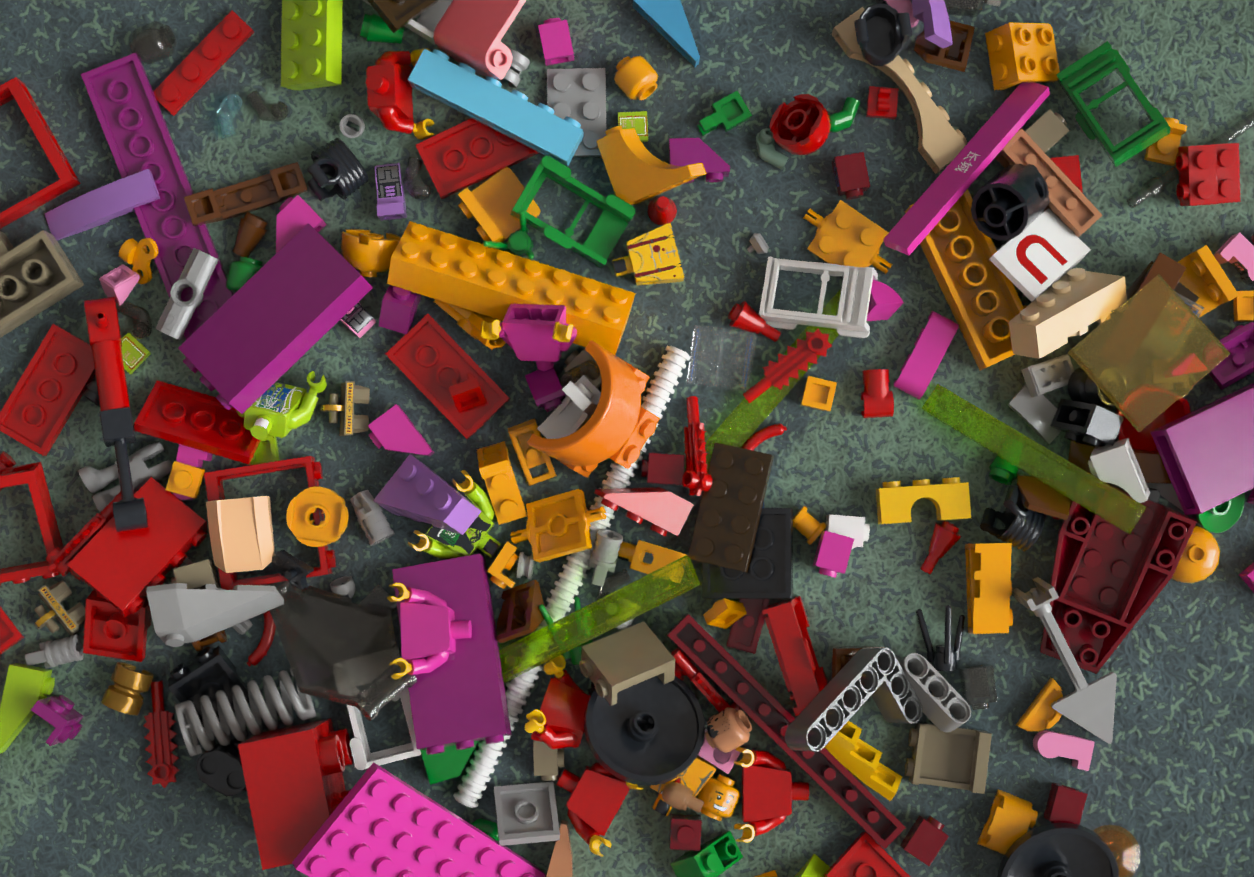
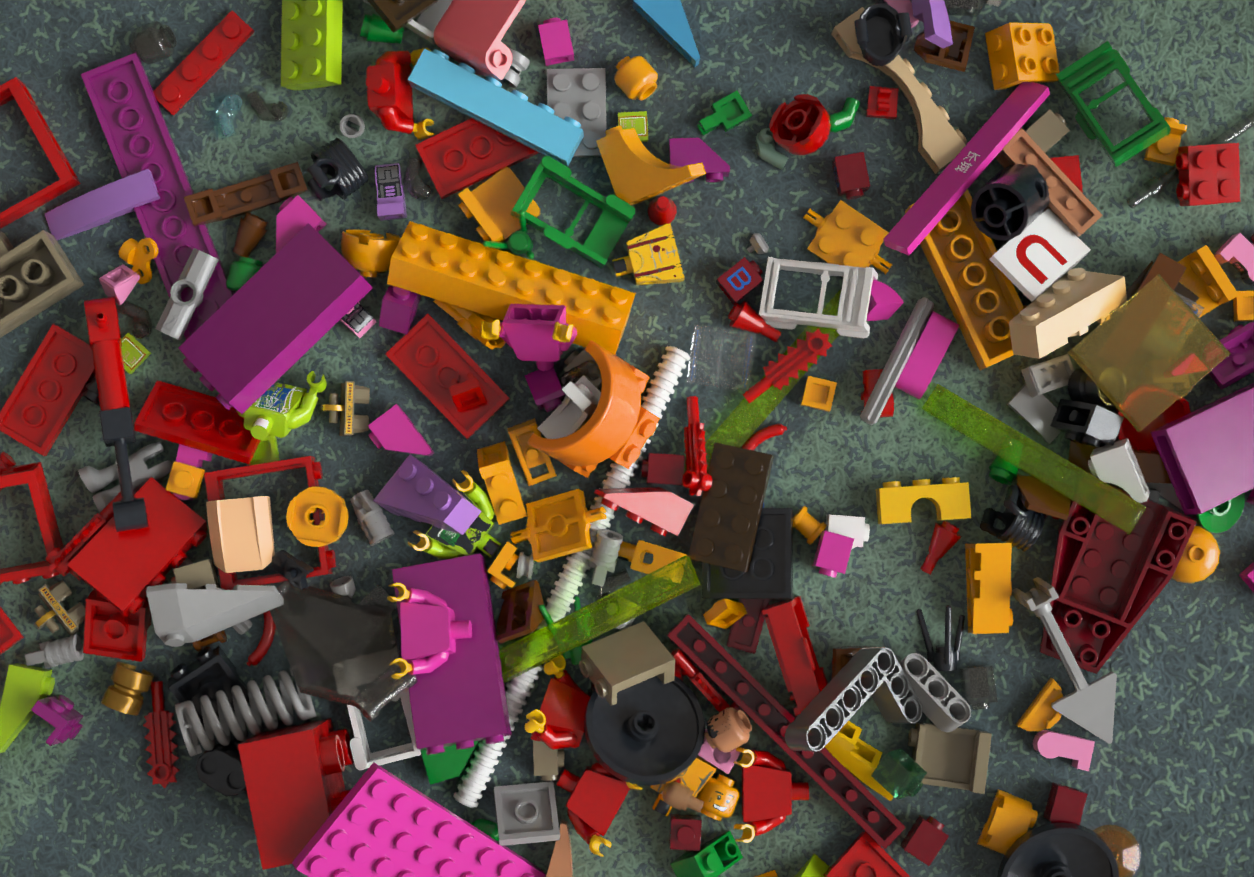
(740, 280): none -> dark red brick
(897, 361): none -> light grey axle
(899, 774): none -> clear green brick

